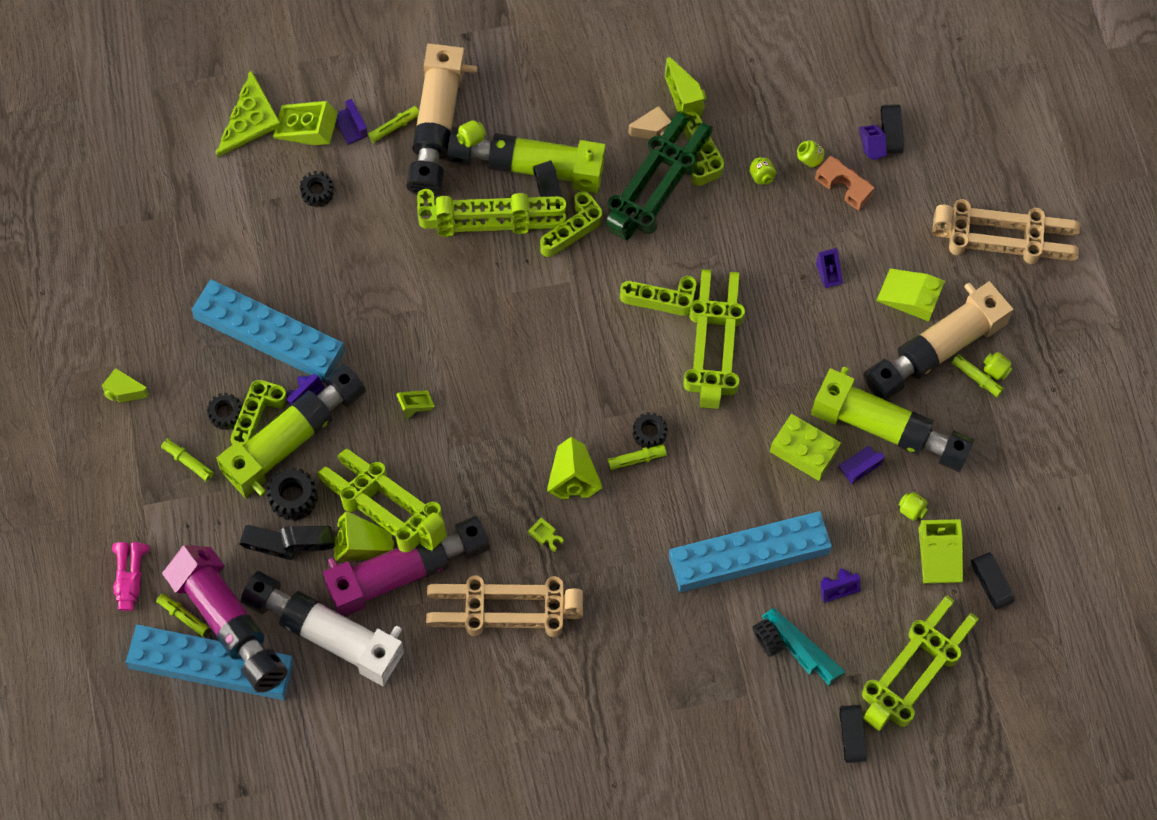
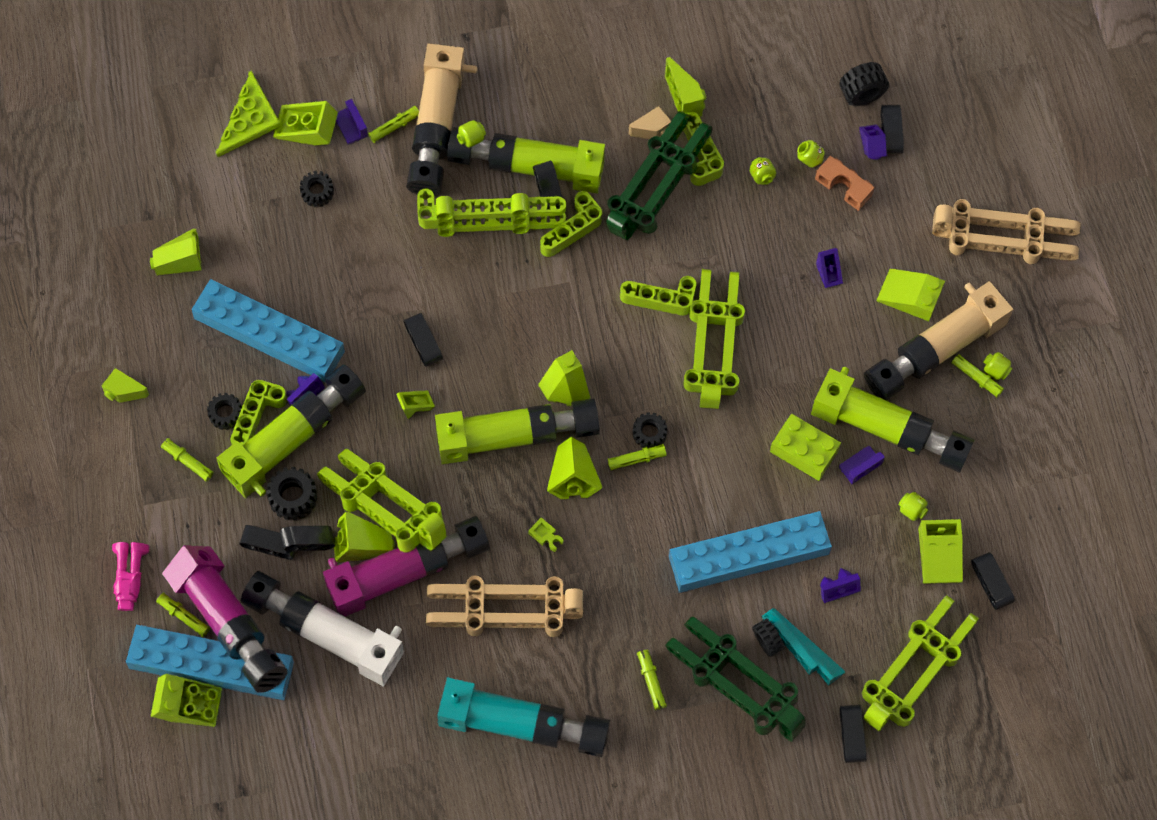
(178, 255): none -> lime slope
(186, 701): none -> lime slope
(423, 339): none -> black beam
(511, 428): none -> lime piece
(516, 718): none -> teal piece
(565, 380): none -> lime slope
(648, 671): none -> lime pin
(788, 719): none -> dark green beam
(864, 84): none -> black tyre

